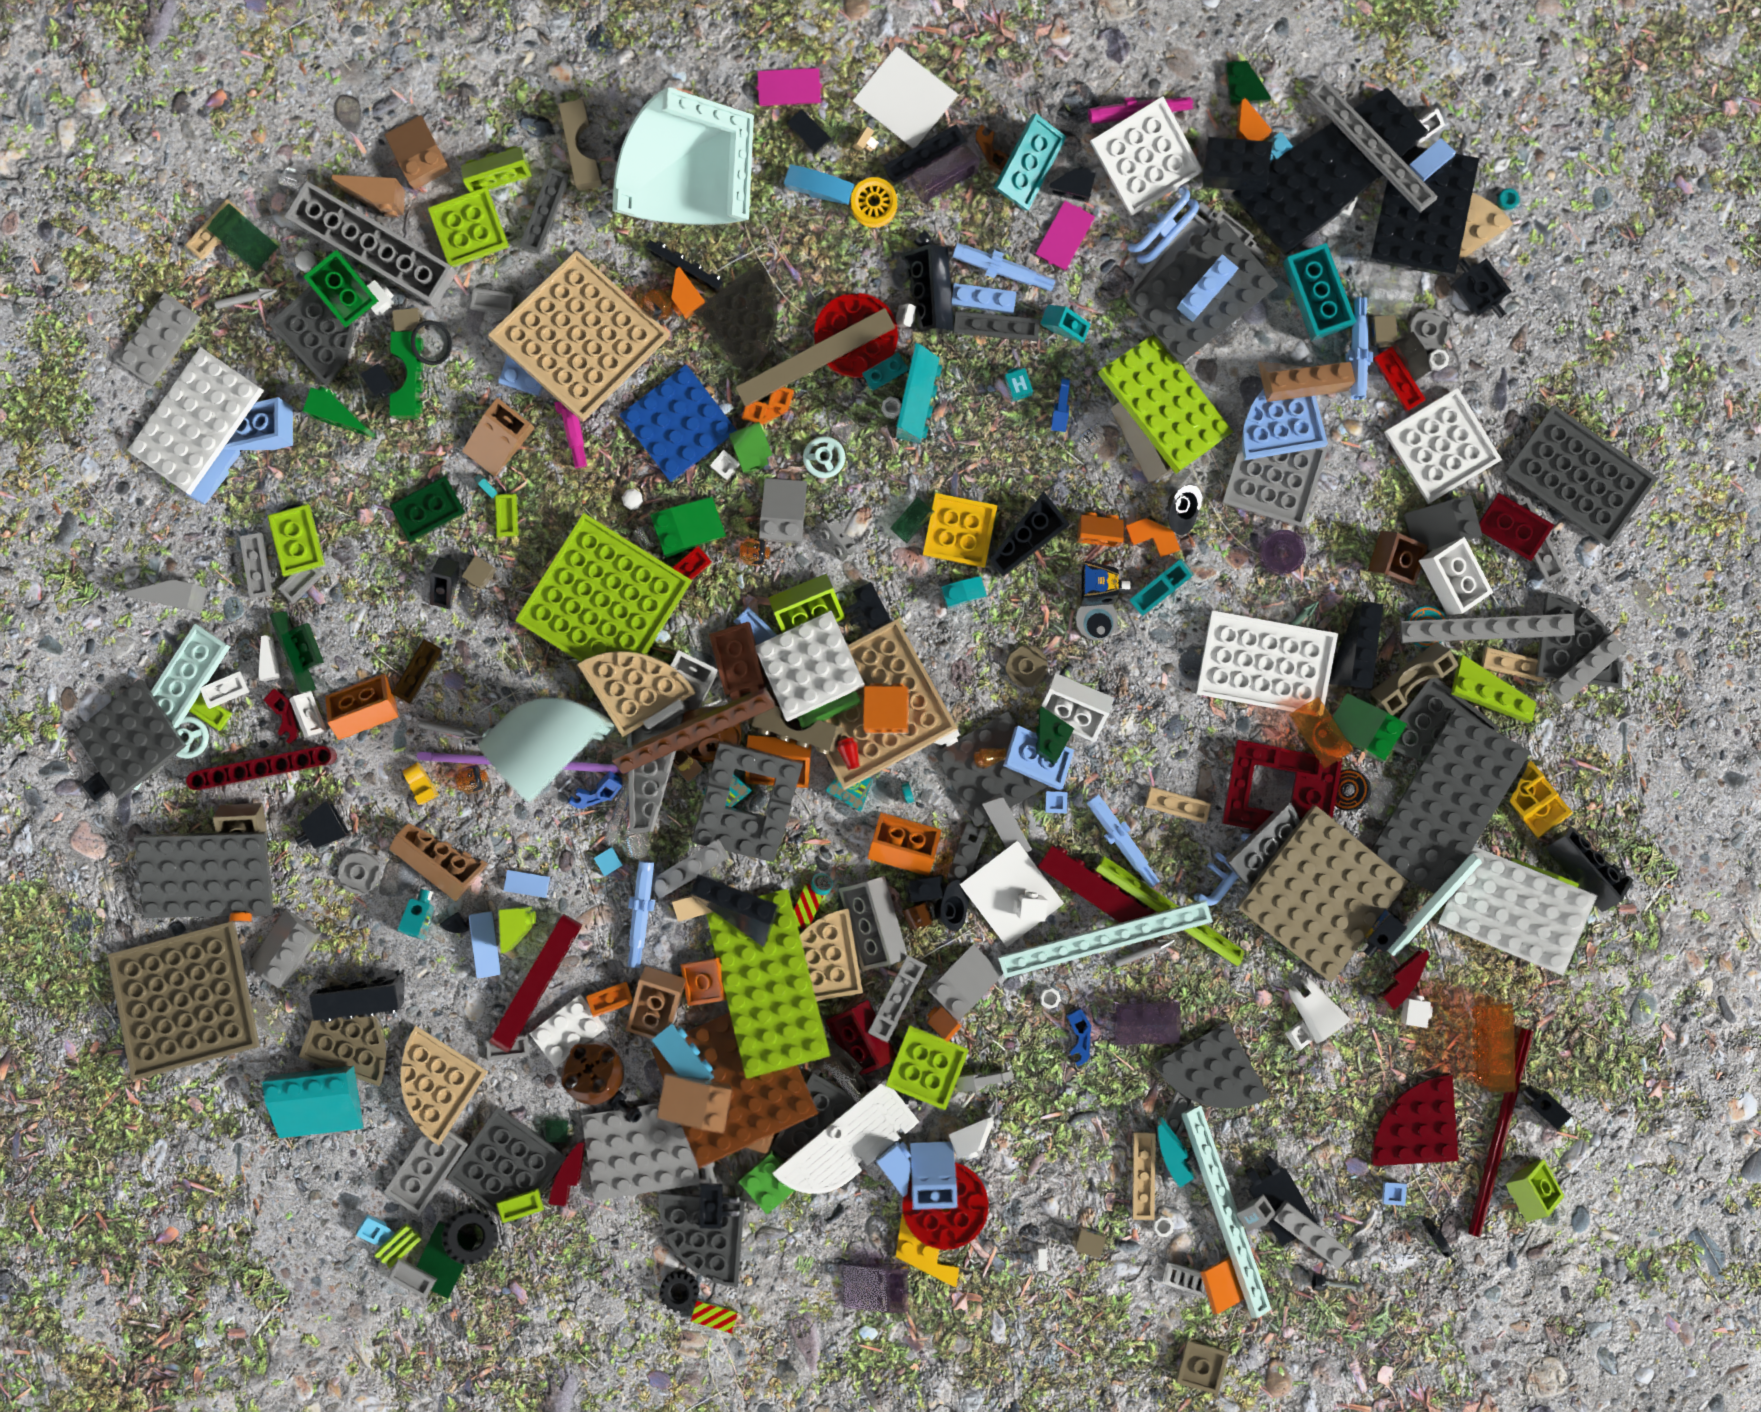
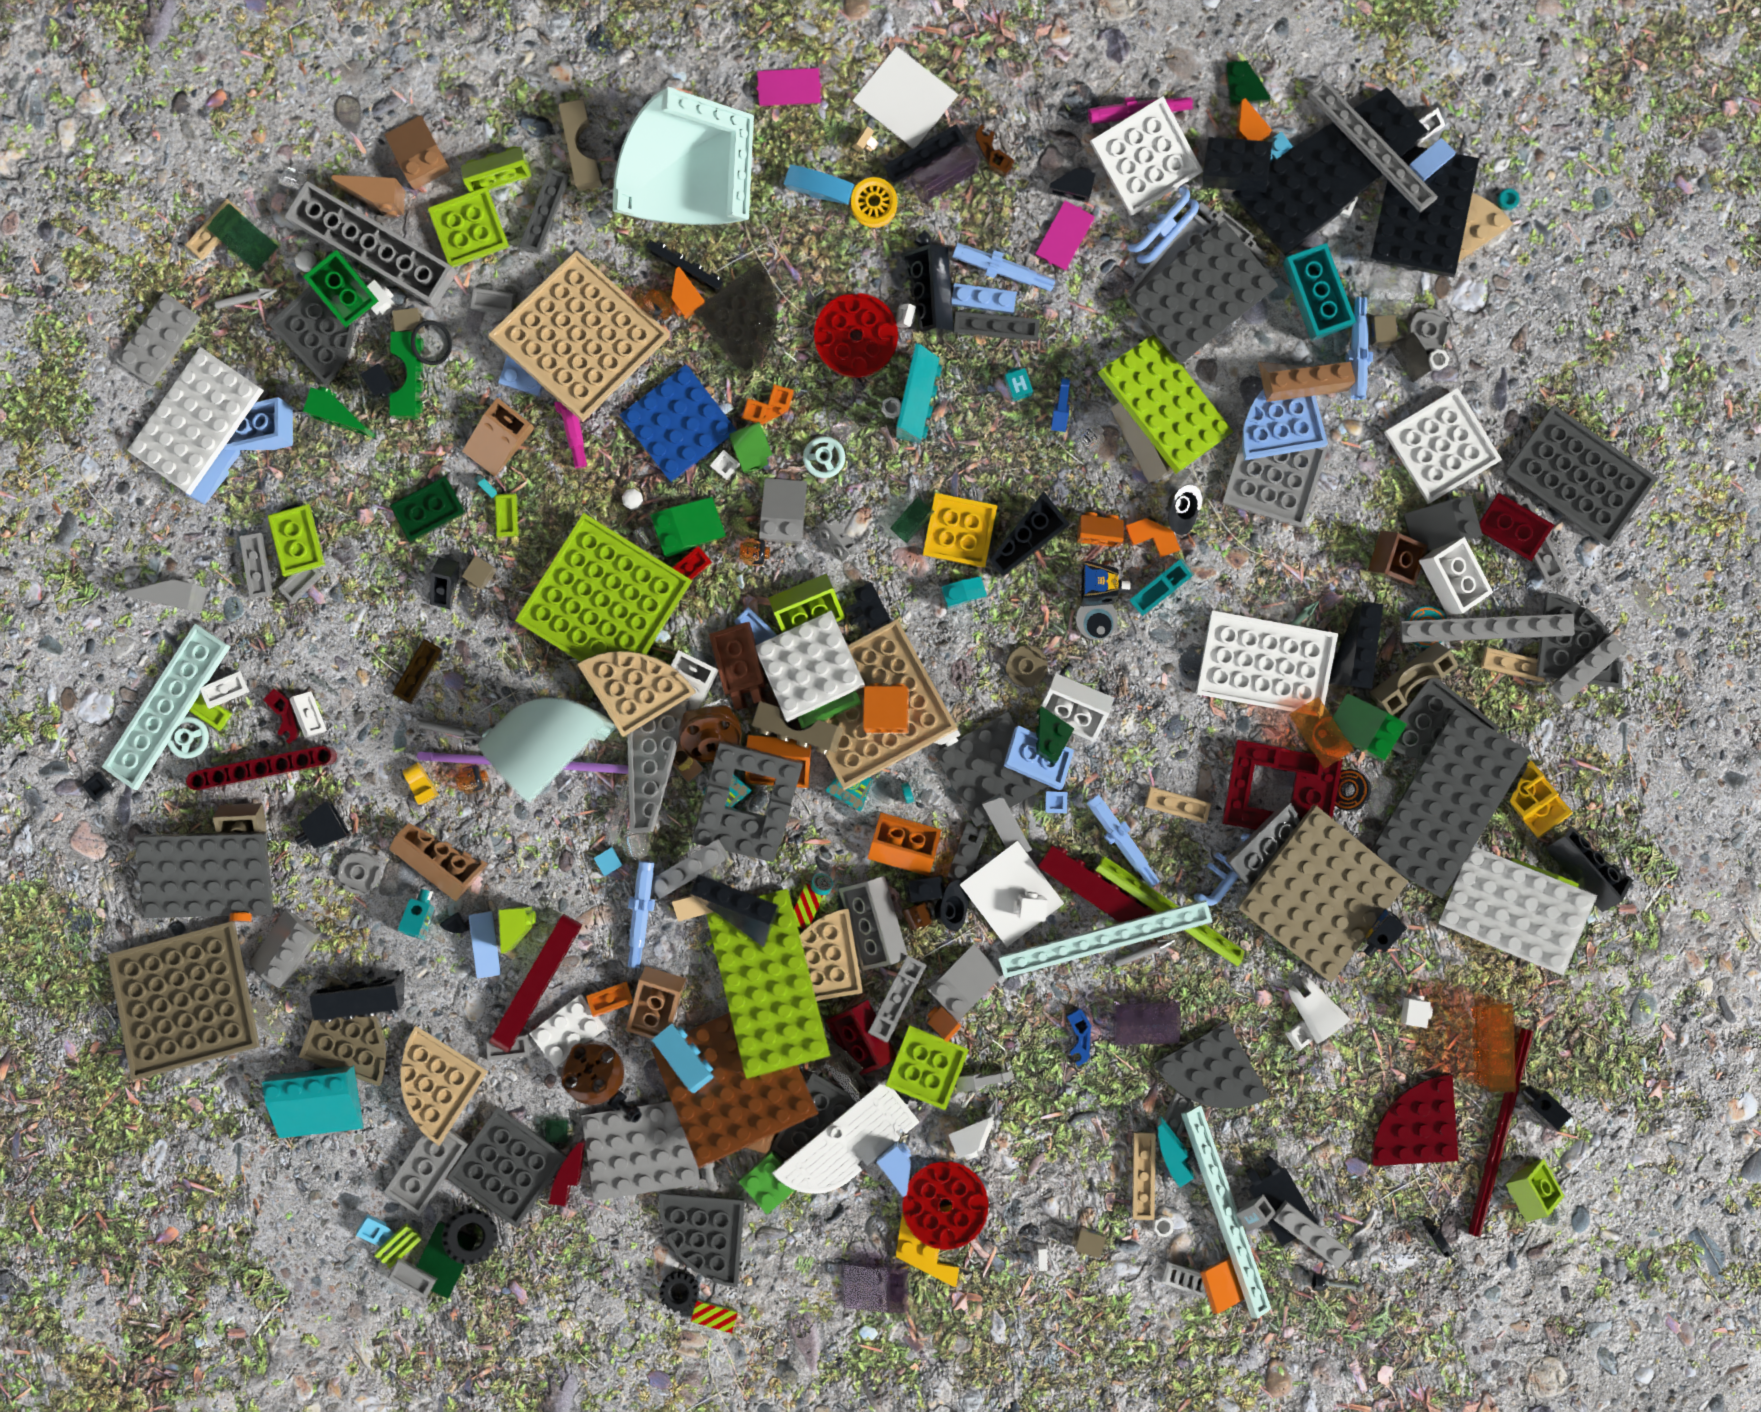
(130, 739): dark grey plate -> none
(268, 660): white slope -> none
(299, 649): dark green bracket -> none
(361, 706): orange slope -> none
(520, 1205): lime tile -> none
(526, 883): light blue tile -> none
(597, 795): blue piece -> none
(666, 715): light grey tile -> none
(693, 730): reddish brown plate -> none
(695, 1102): medium nougat slope -> none
(703, 981): orange tile -> none
(711, 1206): black hinge -> none
(808, 131): black tile -> none
(815, 357): dark tan tile -> none
(849, 752): red cone -> none
(885, 371): teal hinge -> none
(933, 1175): light blue slope -> none
(989, 756): clear orange cone -> none
(1030, 162): plate -> none
(1049, 997): white tile -> none
(1065, 323): teal slope -> none
(1202, 1366): dark tan plate -> none
(1207, 288): light blue brick -> none
(1294, 549): clear purple wheel -> none
(1394, 1193): light blue plate -> none
(1399, 379): red plate -> none
(1405, 979): dark red slope -> none
(1435, 903): light aqua tile -> none
(1481, 288): black plate -> none
(1485, 689): lime wing -> none

